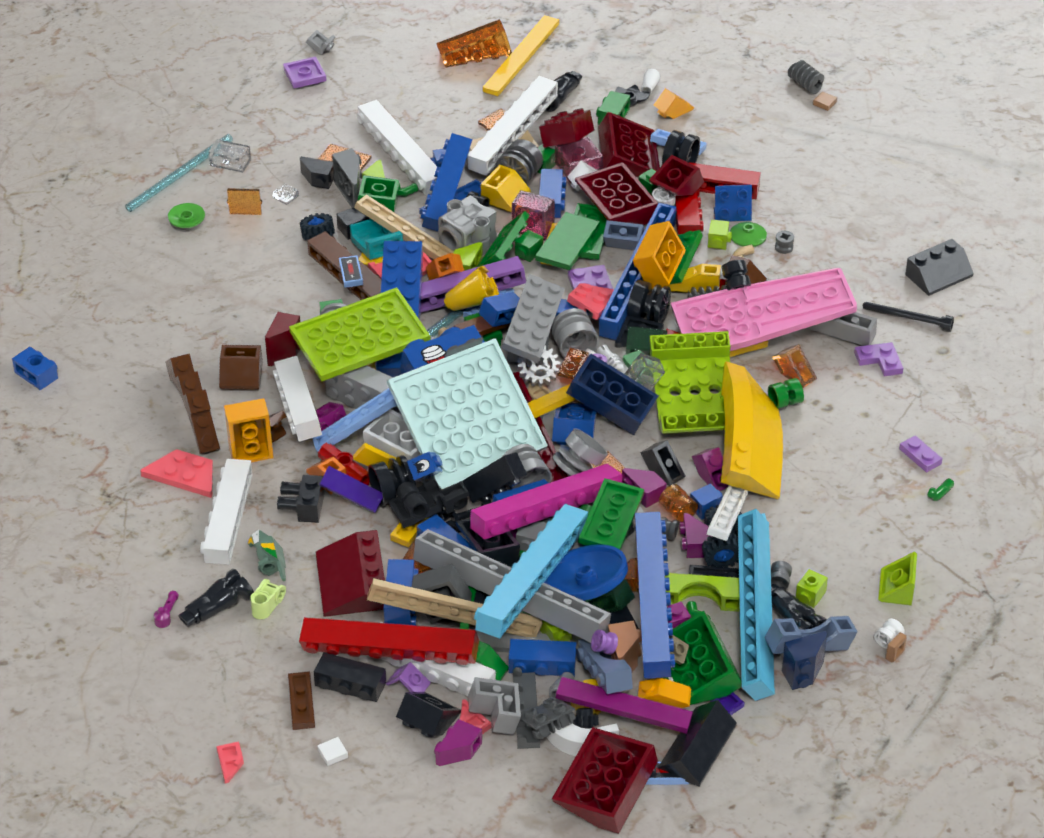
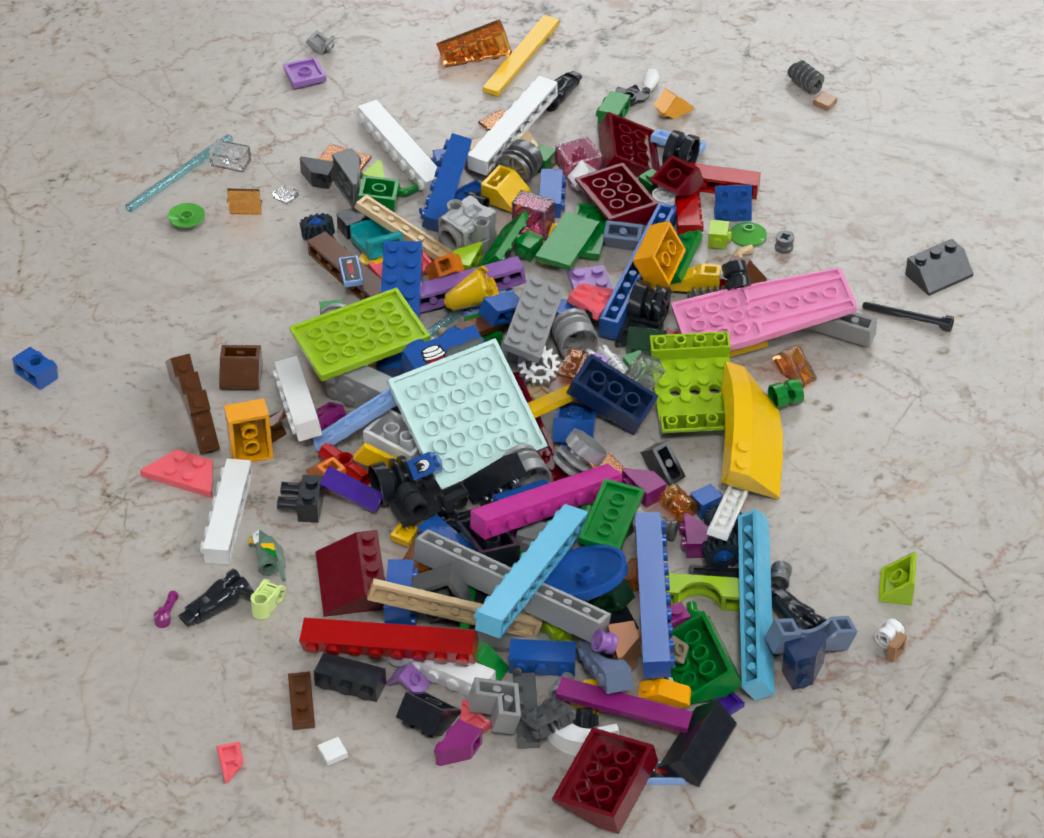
(279, 340): dark red slope -> none
(566, 127): dark red brick -> none
(710, 467): magenta slope -> none
(811, 588): lime brick -> none
(883, 354): medium lavender plate -> none
(920, 453): medium lavender plate -> none
(943, 489): green arm -> none

